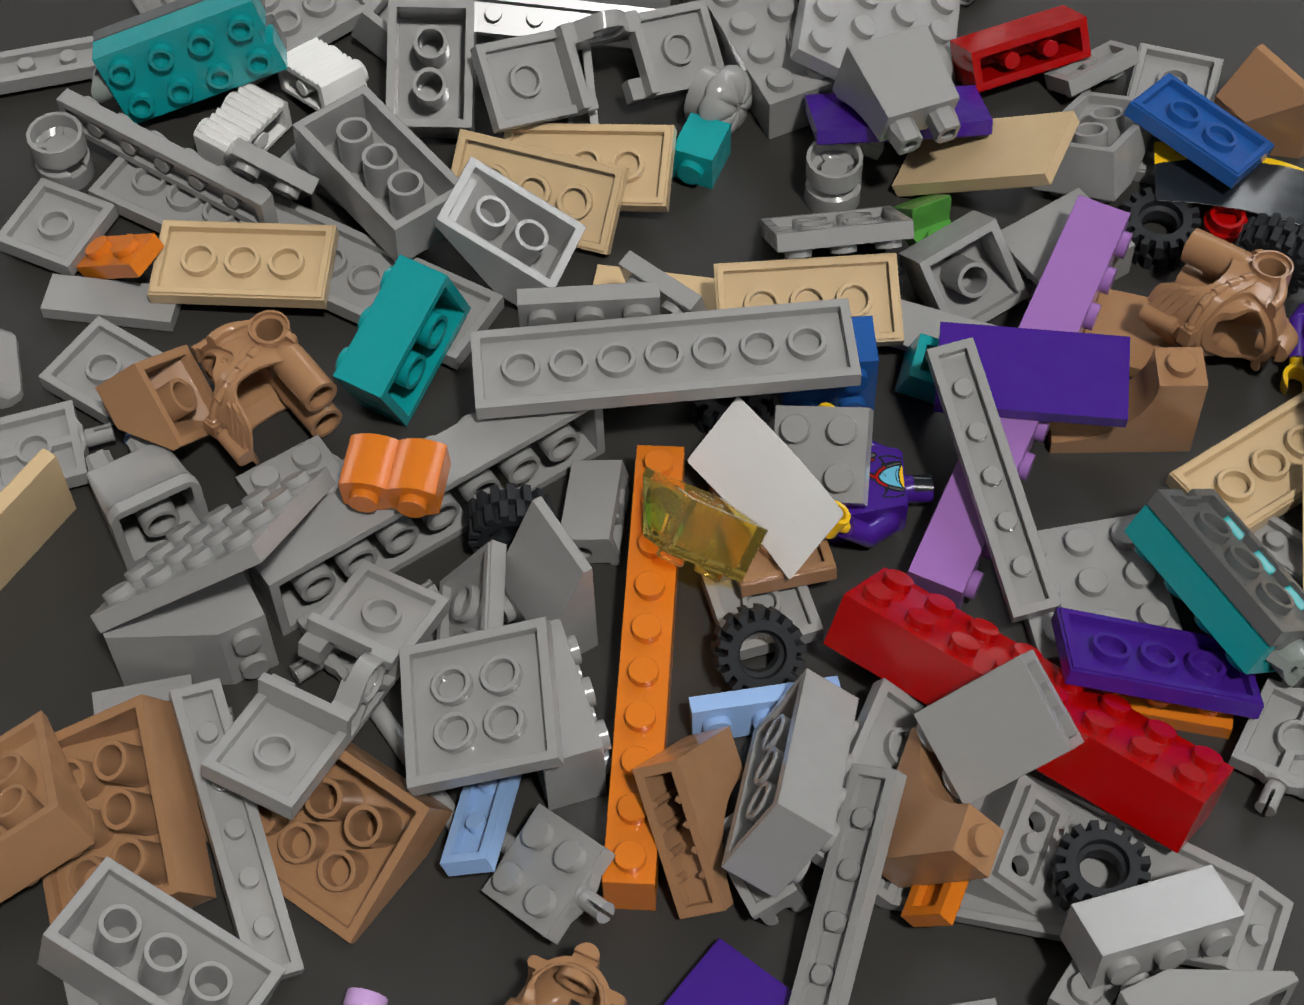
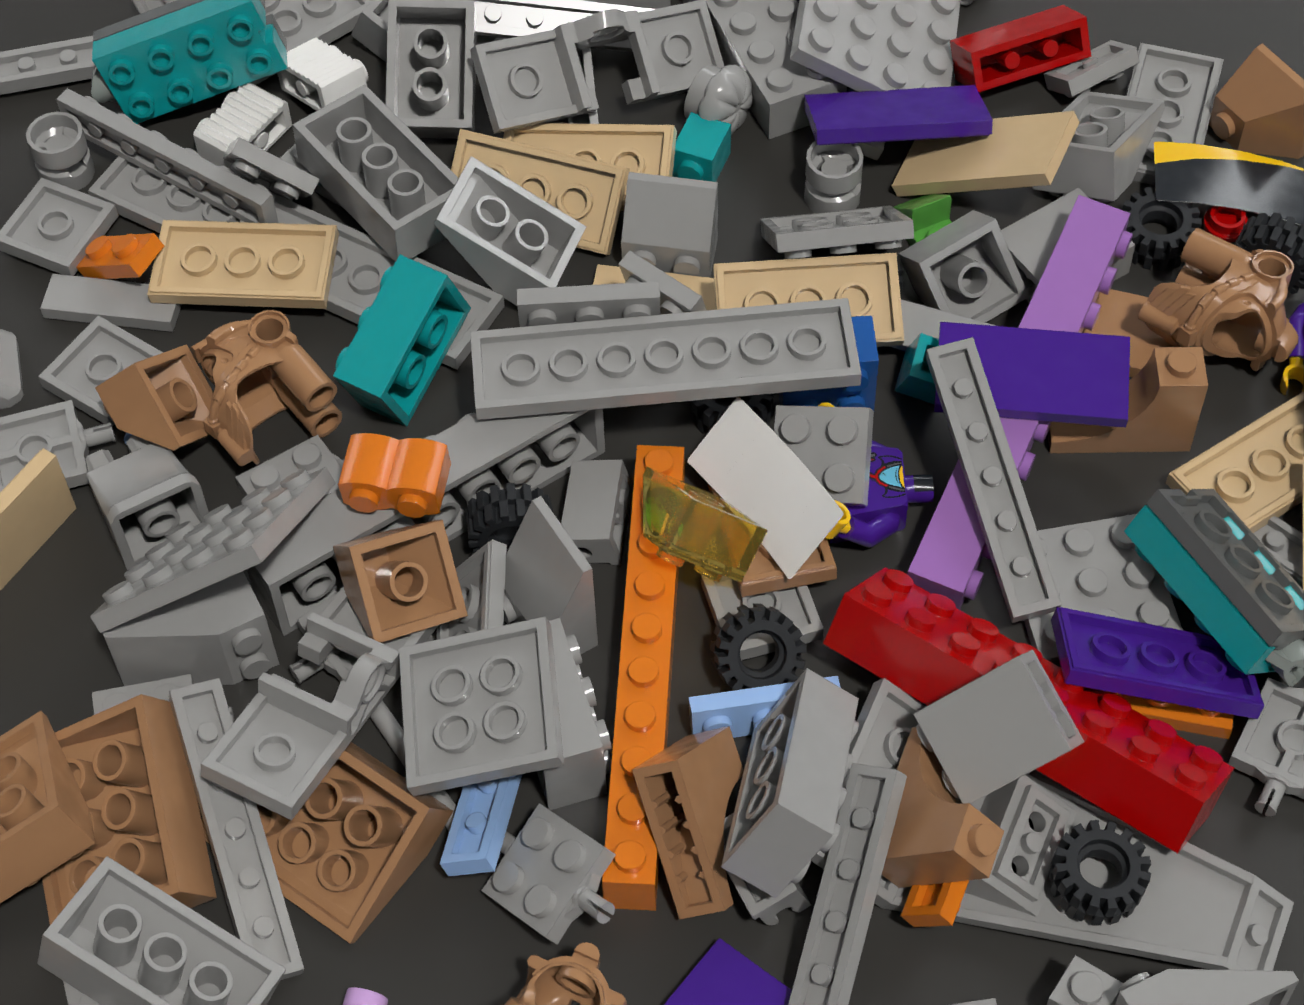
(401, 580): none -> medium nougat slope
(671, 222): none -> light grey slope
(900, 88): light grey hips -> none
(1151, 926): light grey brick -> none
(1199, 130): blue tile -> none

